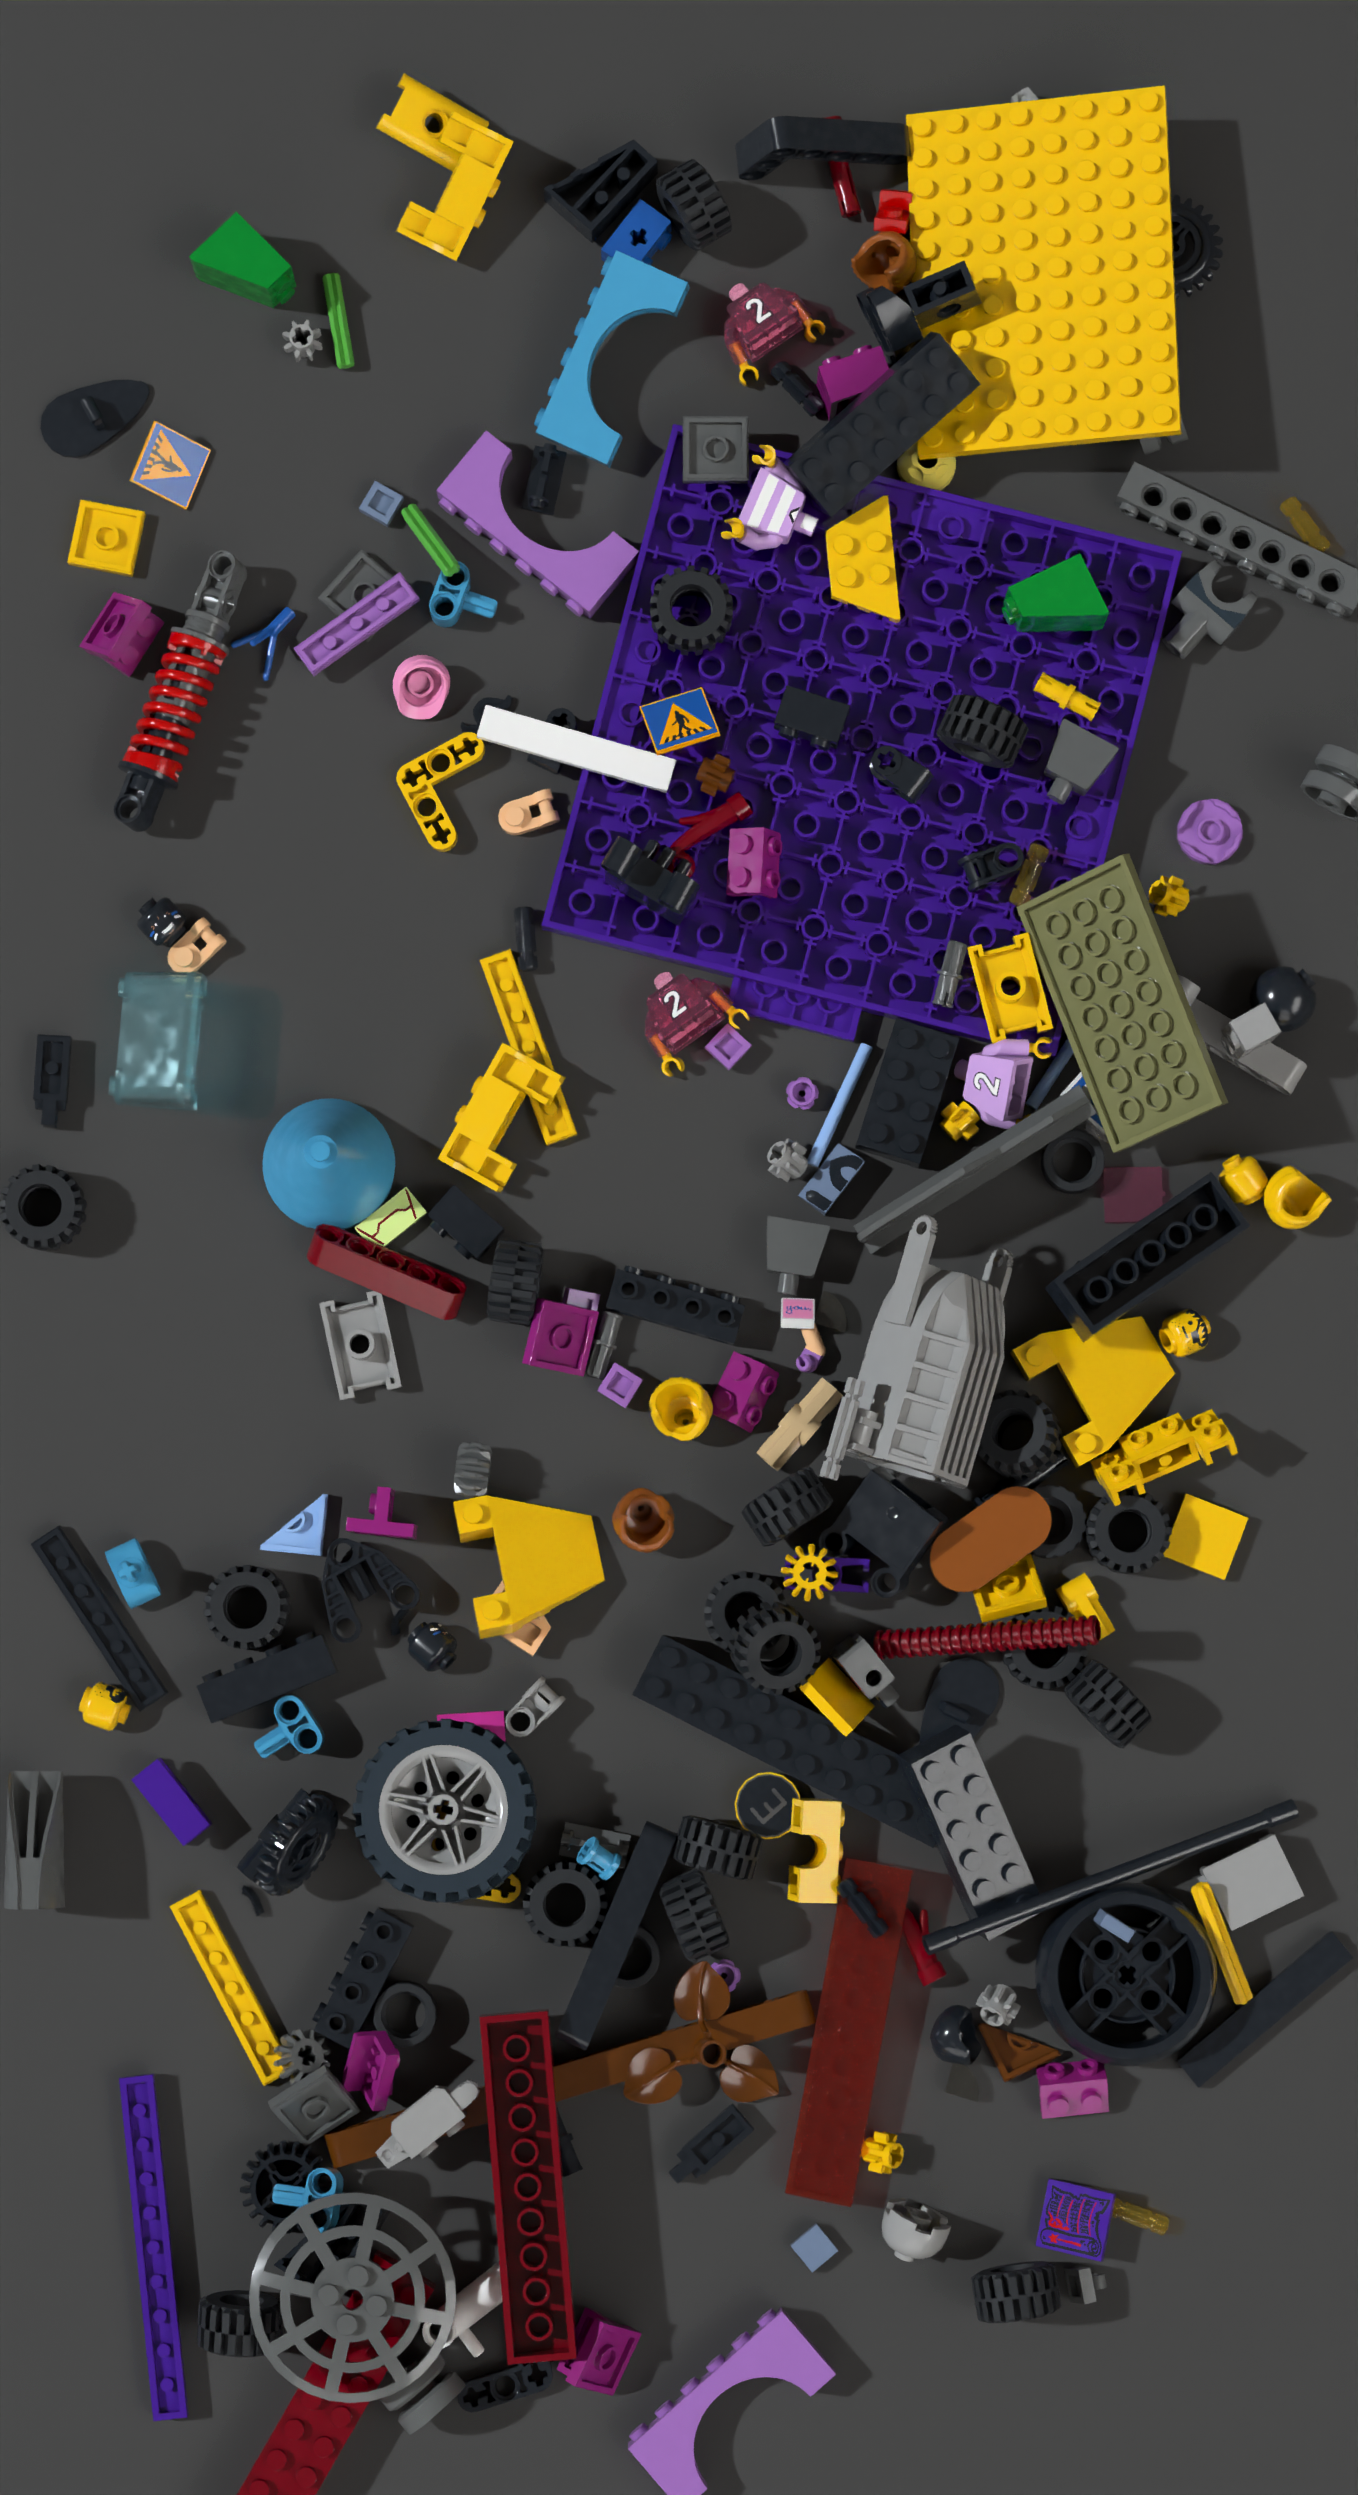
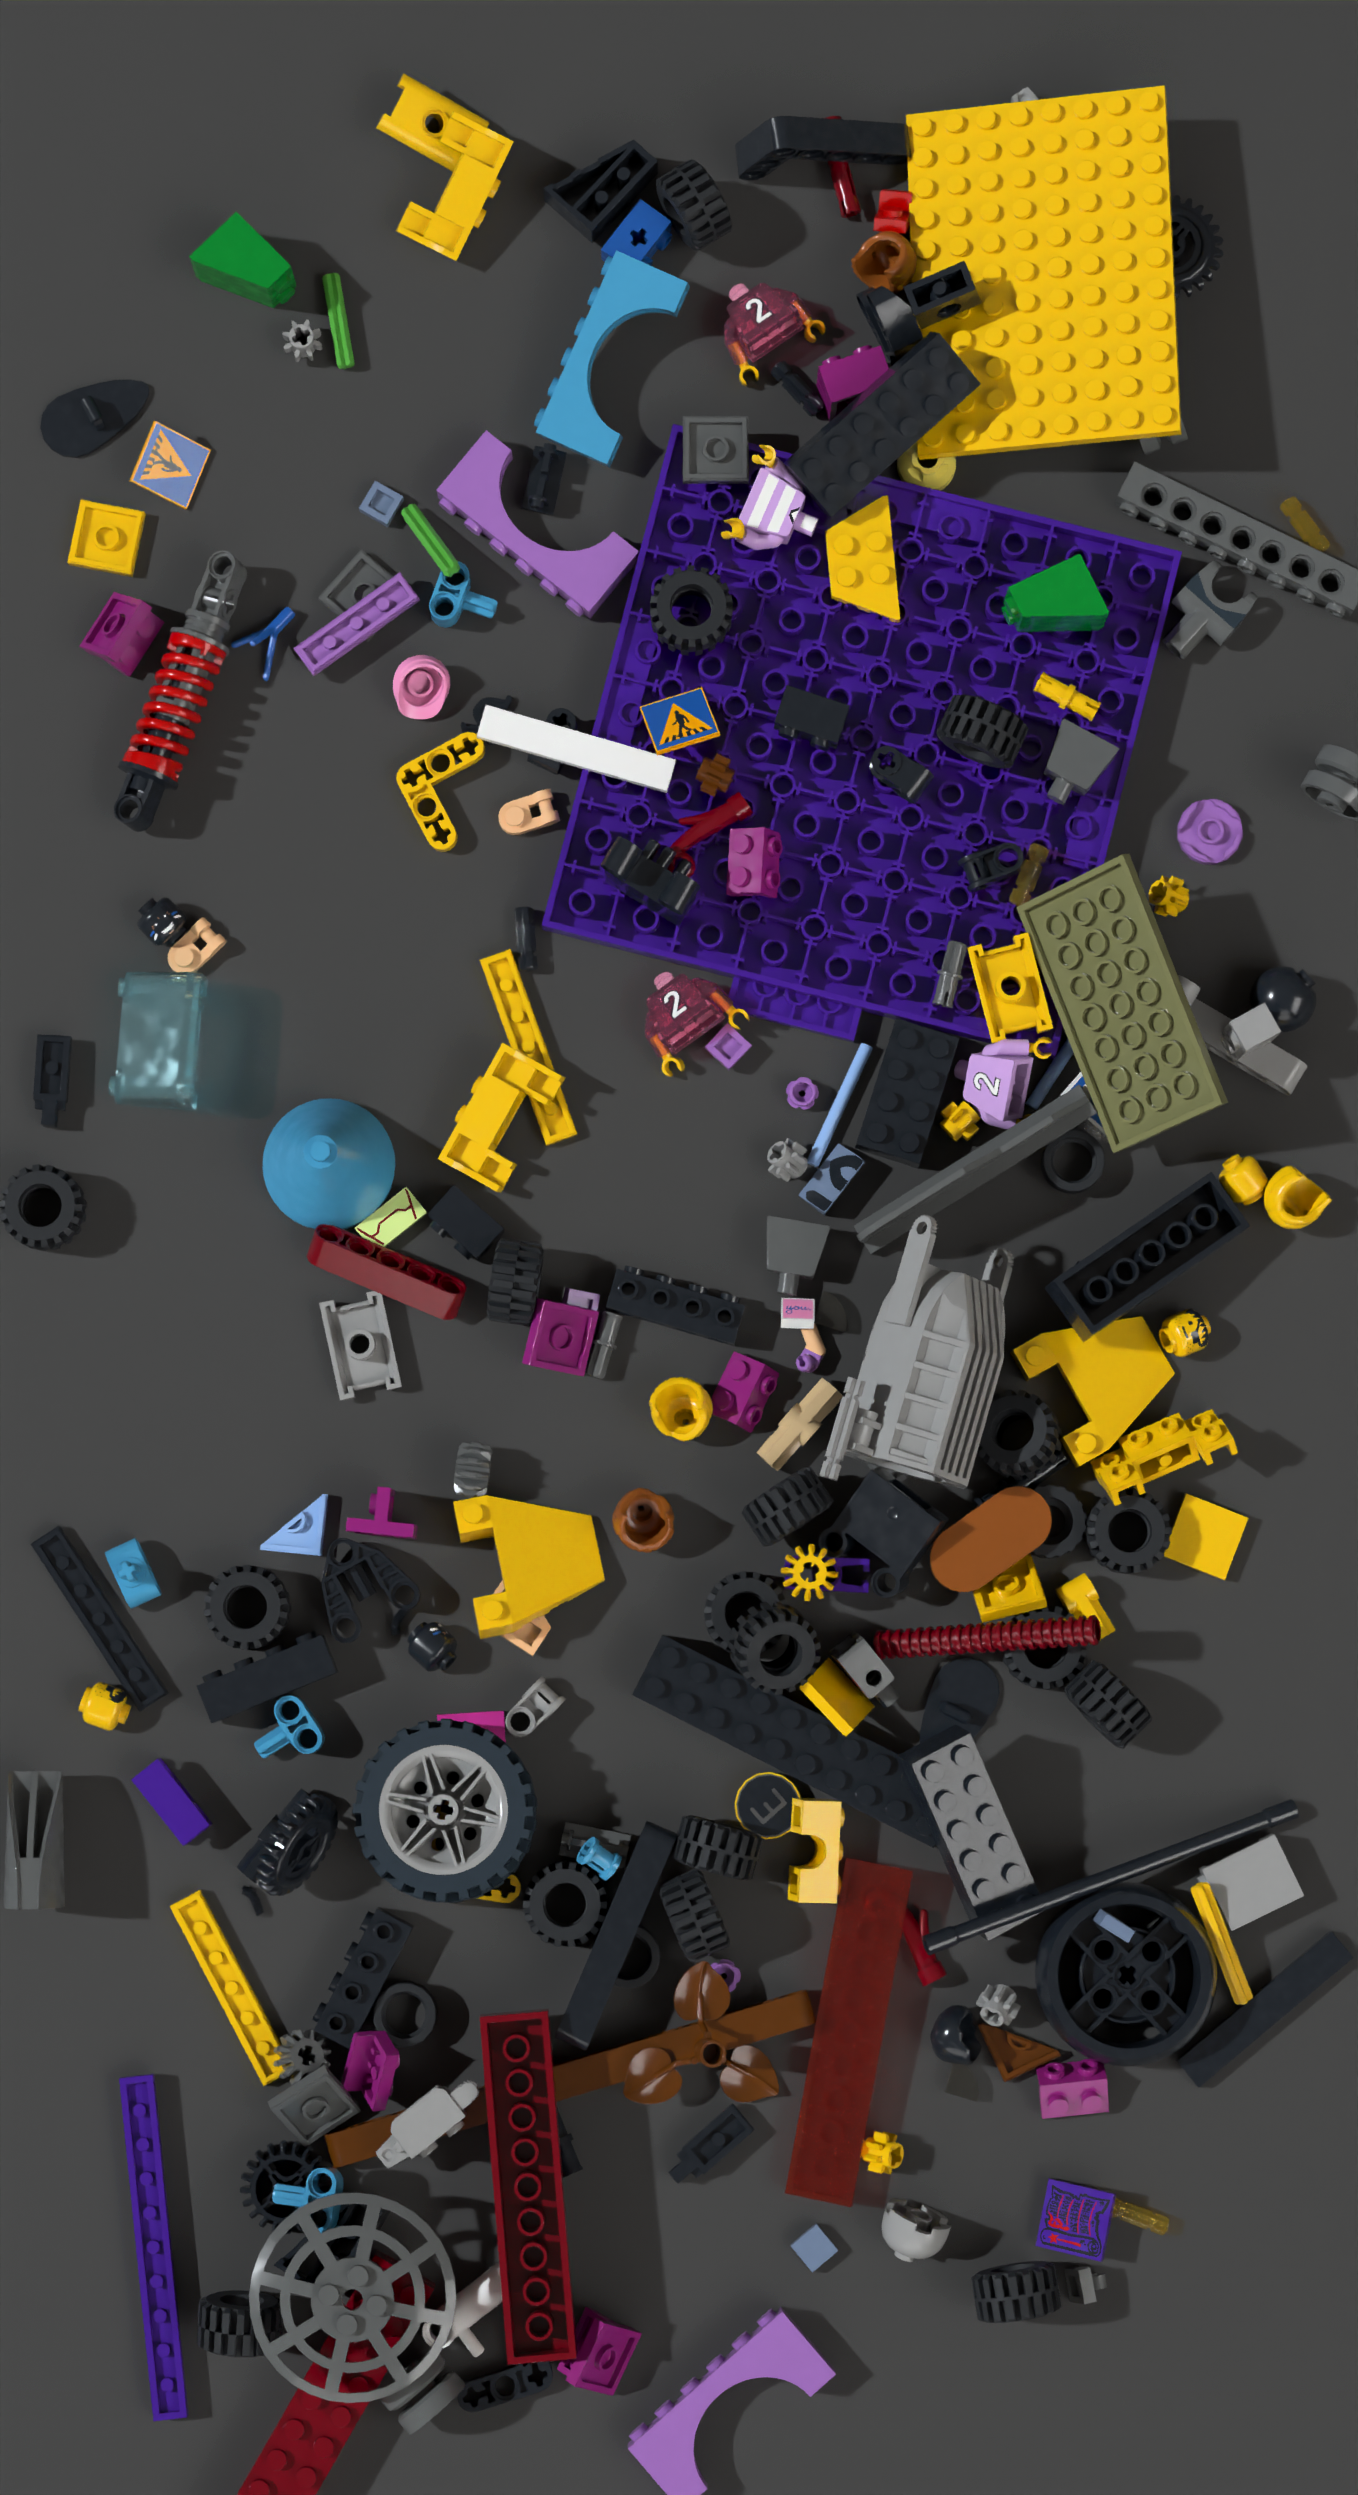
(620, 1385): medium lavender plate -> none
(862, 1908): black axle -> none
(1131, 1193): clear pink piece -> none

